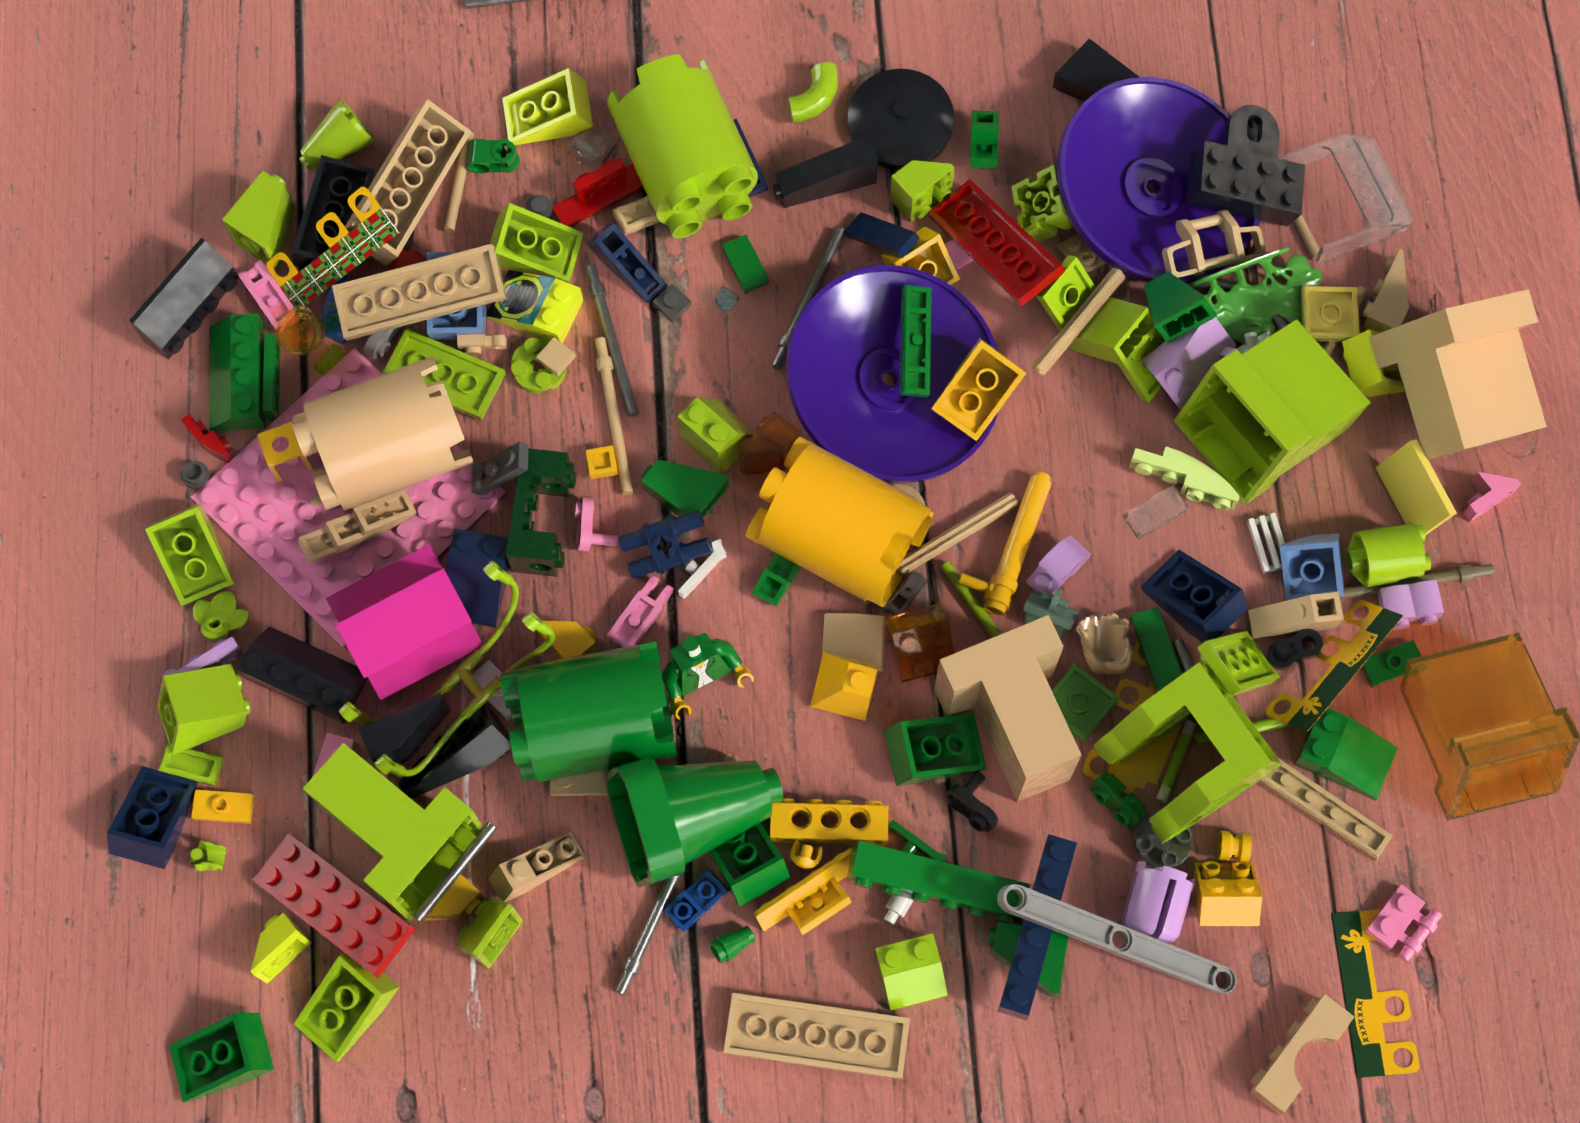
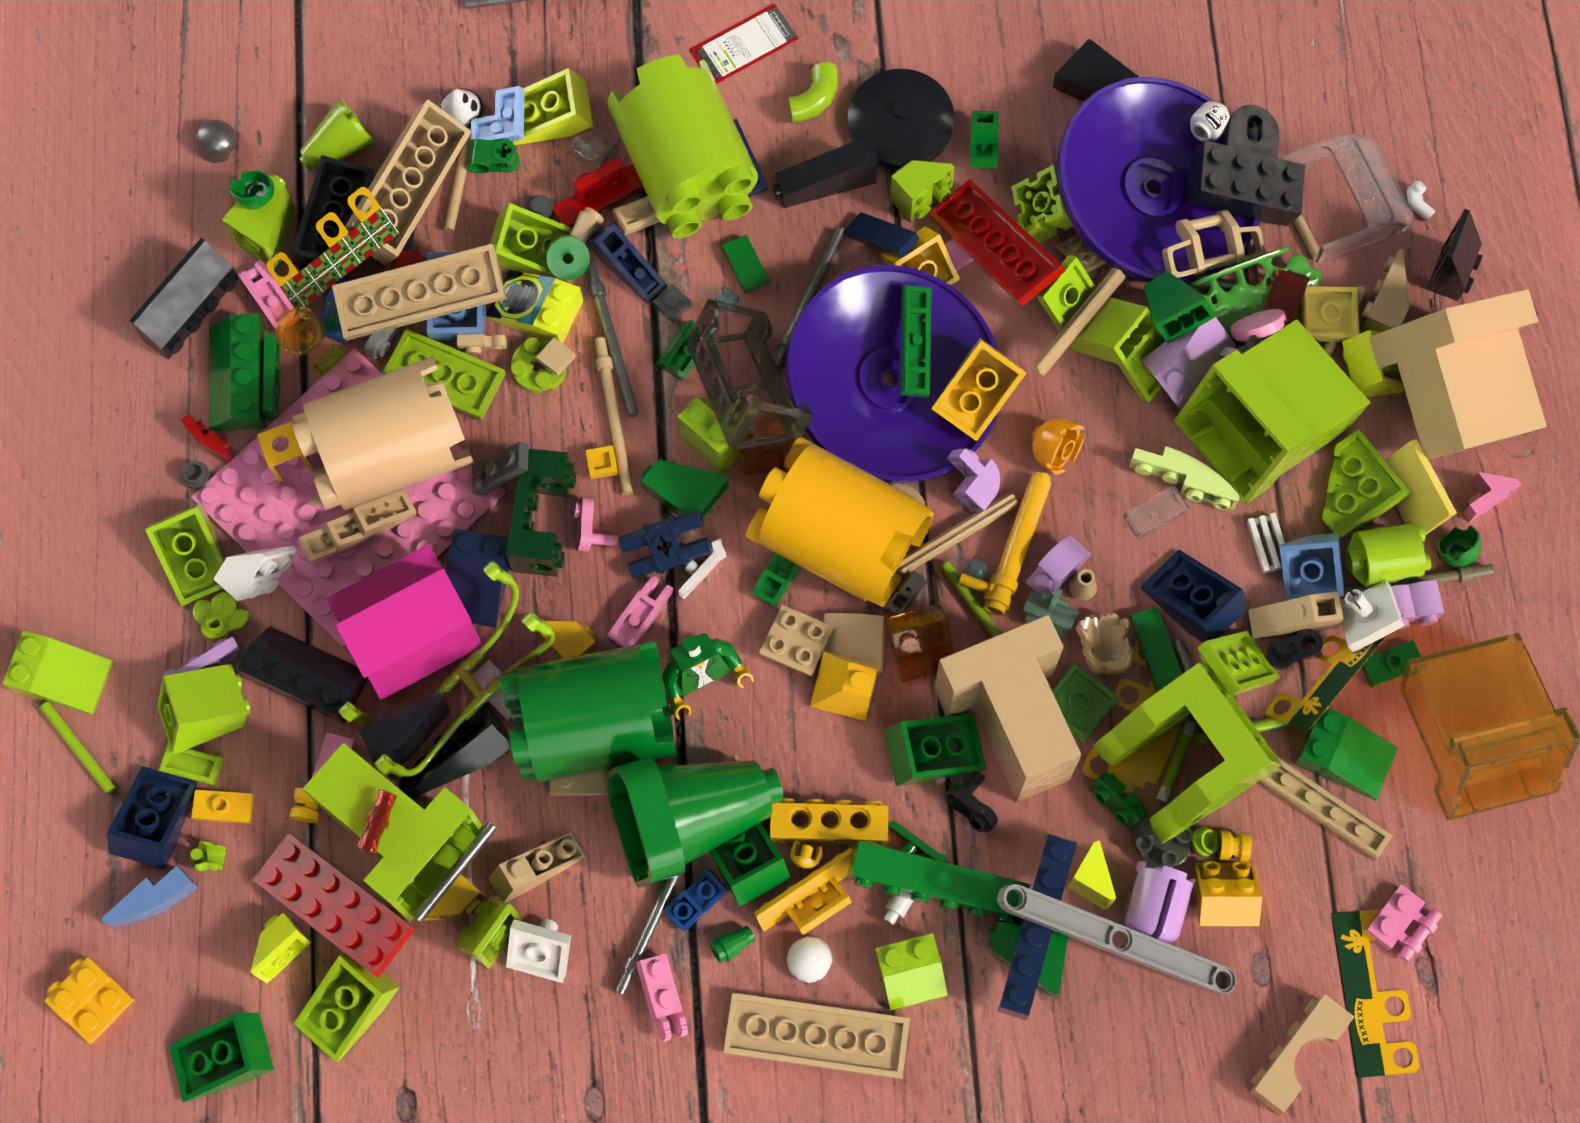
(57, 673): none -> lime slope
(78, 748): none -> lime bar
(88, 999): none -> yellow plate
(151, 898): none -> medium blue slope
(215, 141): none -> flat silver hair
(252, 189): none -> green hair
(254, 571): none -> white slope
(305, 807): none -> yellow wheel
(377, 821): none -> clear red pin
(462, 106): none -> white hat
(508, 117): none -> light blue plate
(538, 949): none -> white tile
(576, 266): none -> piece
(587, 224): none -> tan cone
(662, 996): none -> bright pink hinge
(676, 357): none -> green slope
(735, 413): none -> clear smoke windscreen
(745, 43): none -> sticker
(796, 640): none -> tan hinge
(809, 959): none -> white hair
(977, 568): none -> clear light blue hinge
(980, 480): none -> lavender brick
(1056, 443): none -> light orange cylinder
(1083, 590): none -> tan cone
(1093, 879): none -> neon yellow slope
(1205, 841): none -> lime plate
(1209, 121): none -> white head
(1258, 324): none -> bright pink tile
(1286, 293): none -> clear red slope
(1359, 486): none -> lime plate
(1370, 615): none -> white tile
(1416, 202): none -> white arm
(1457, 259): none -> black slope
(1459, 547): none -> green hair

